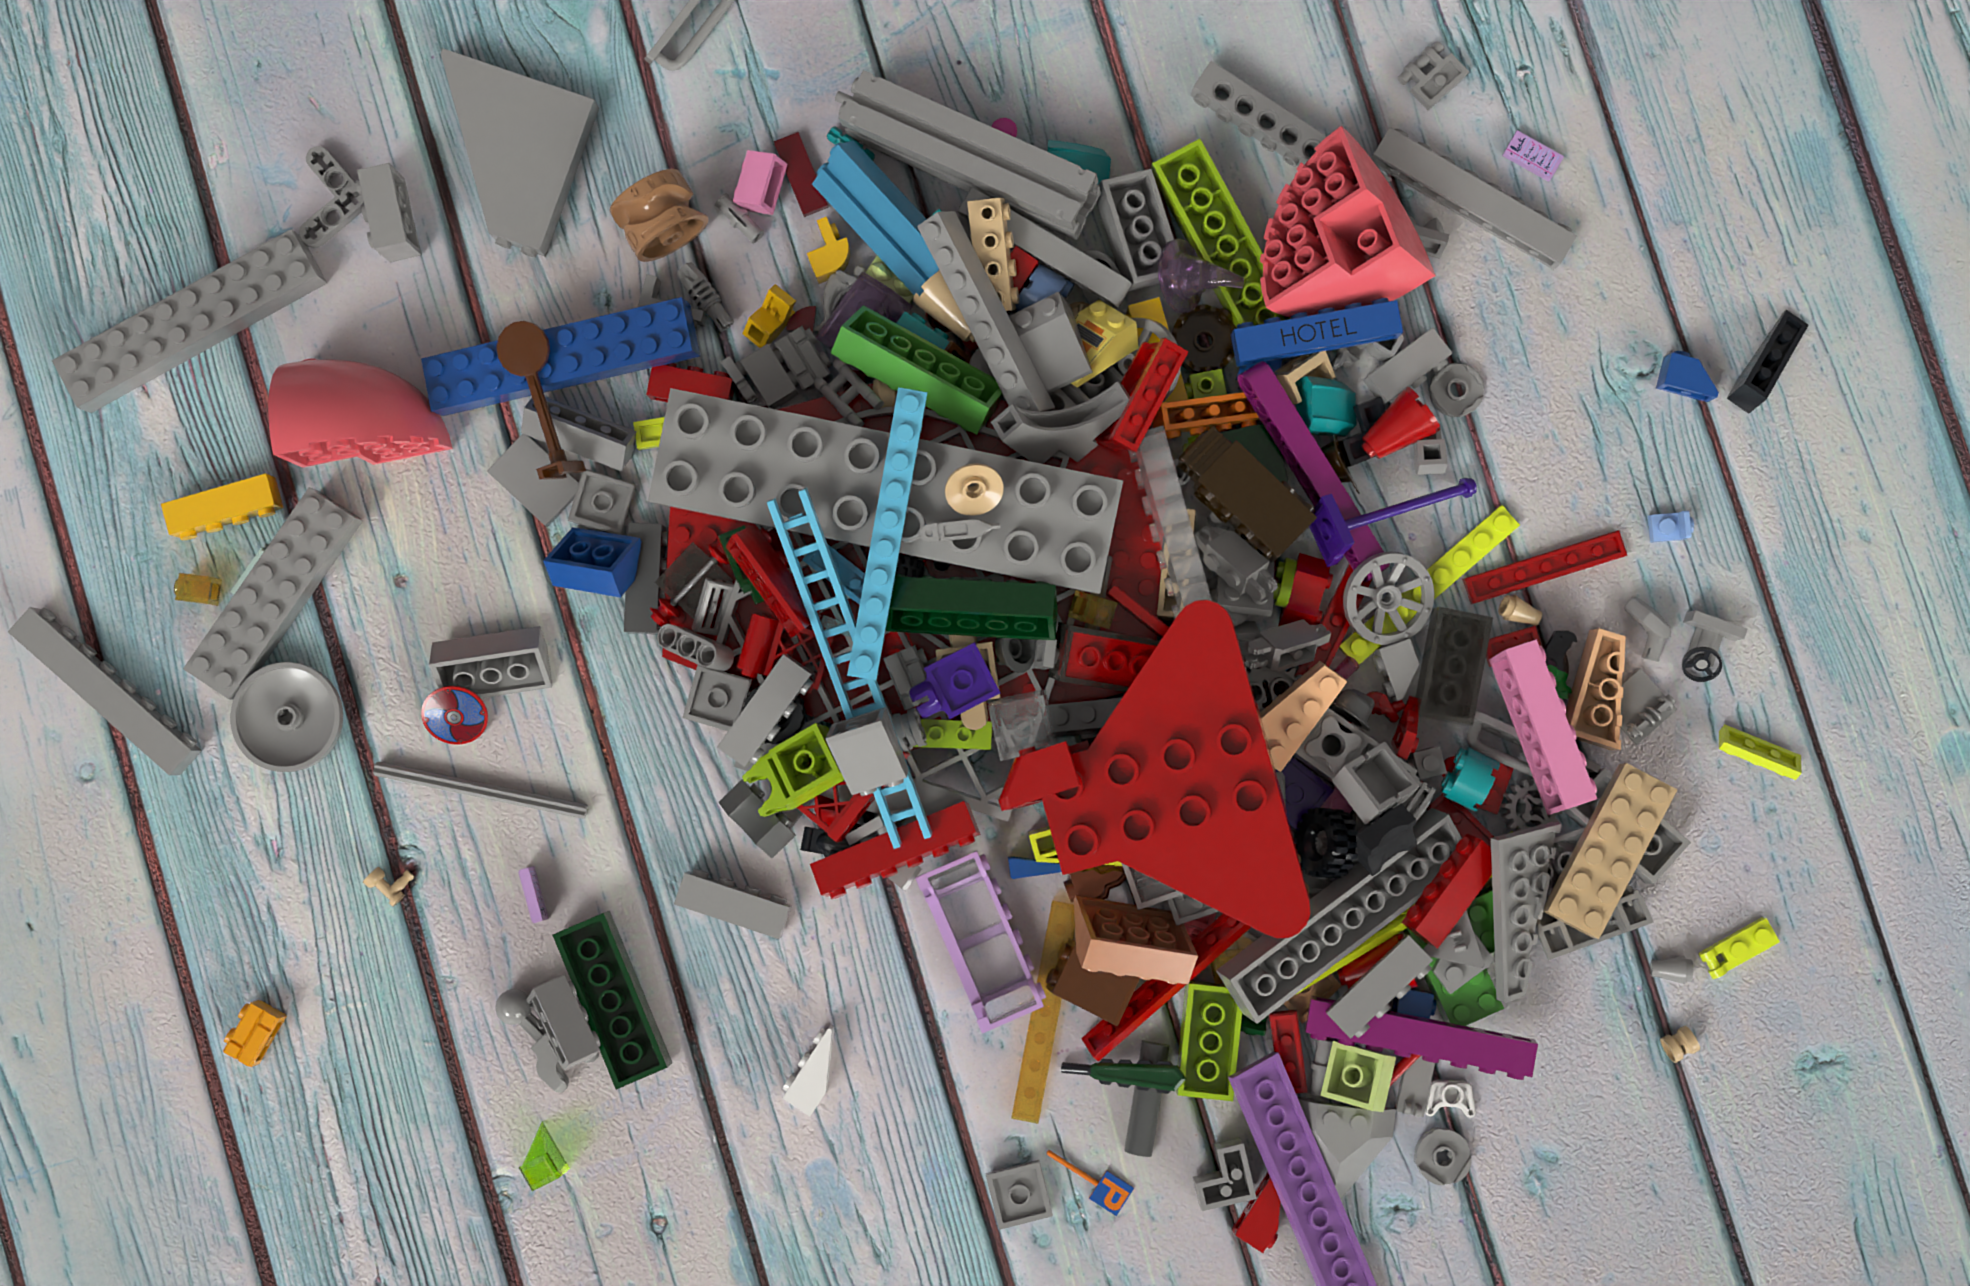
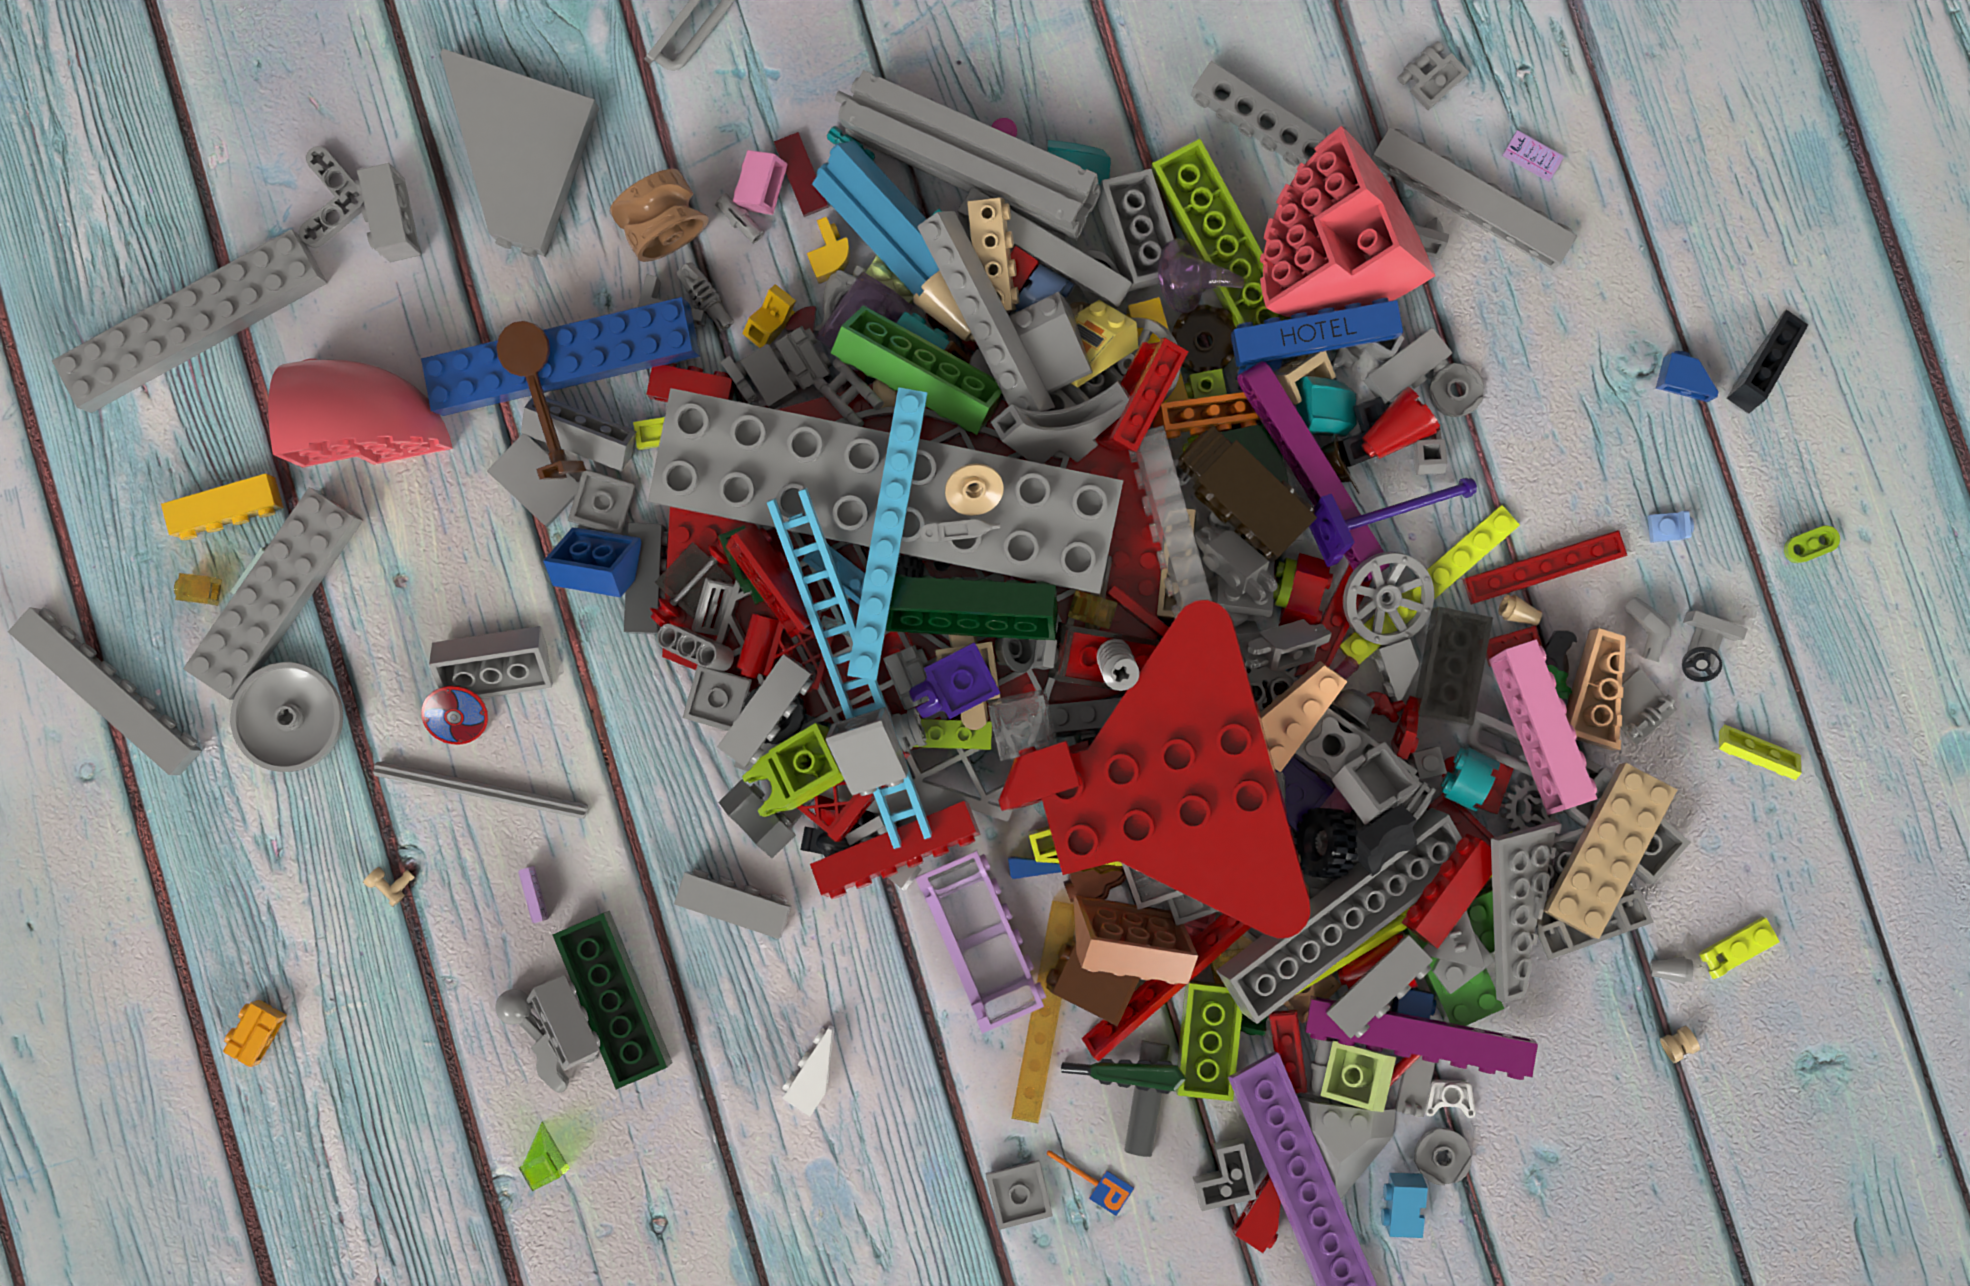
(1117, 664): none -> light grey piece
(1404, 1197): none -> dark azure brick
(1810, 545): none -> lime plate

